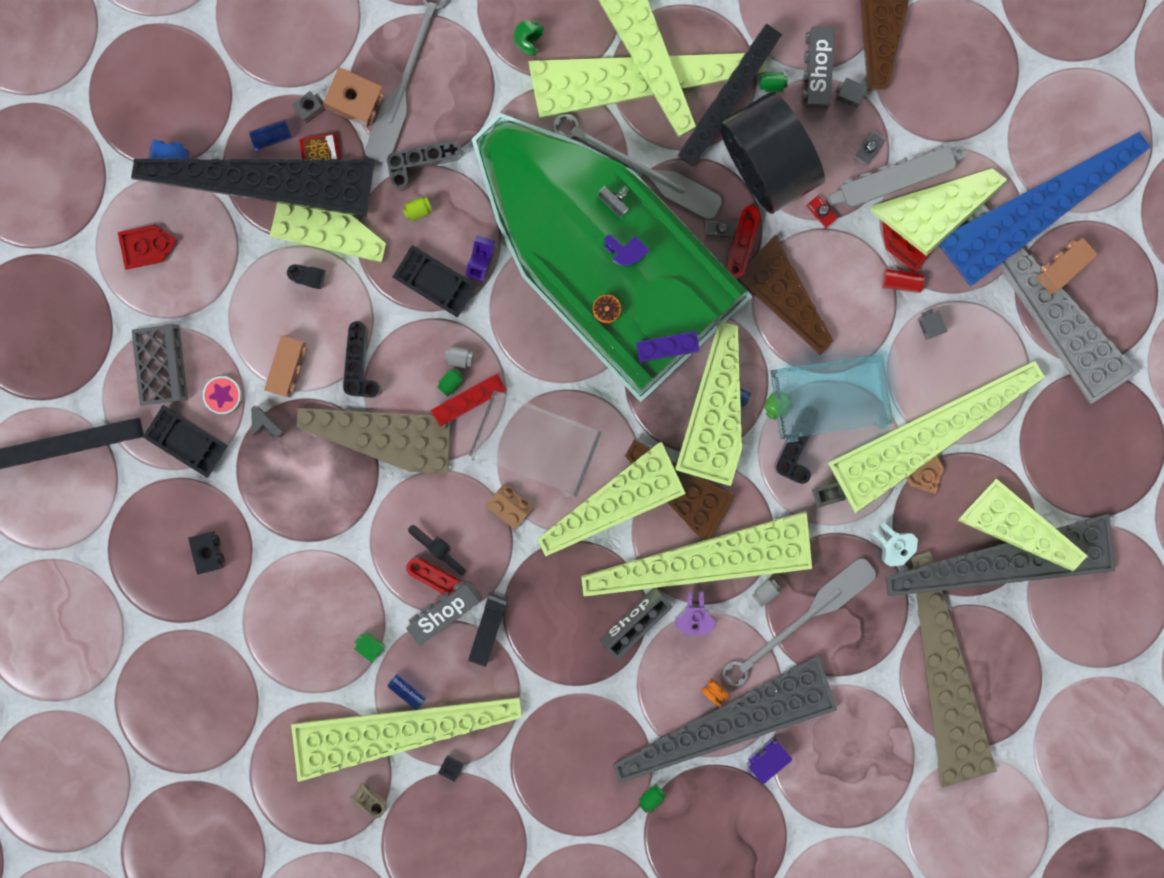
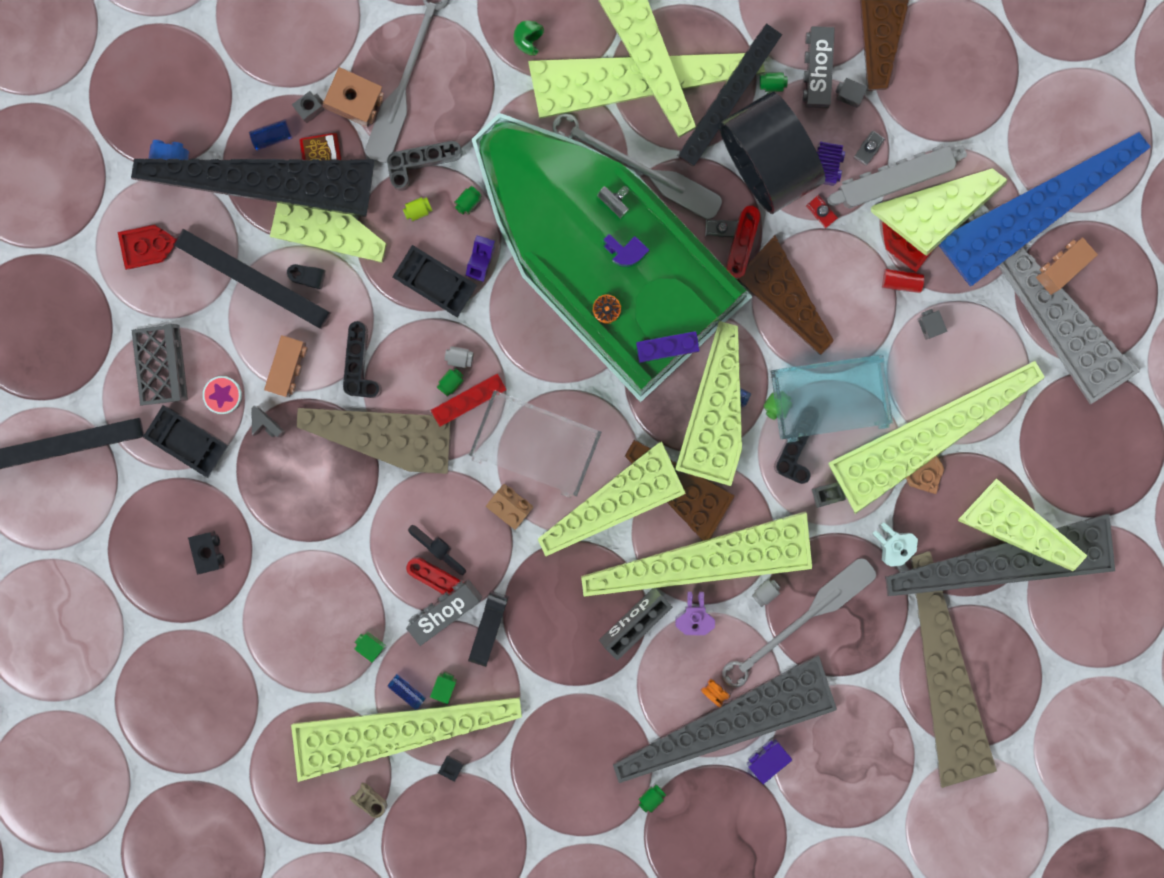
(252, 278): none -> black beam
(443, 687): none -> green brick
(467, 200): none -> green brick
(830, 157): none -> dark purple brick

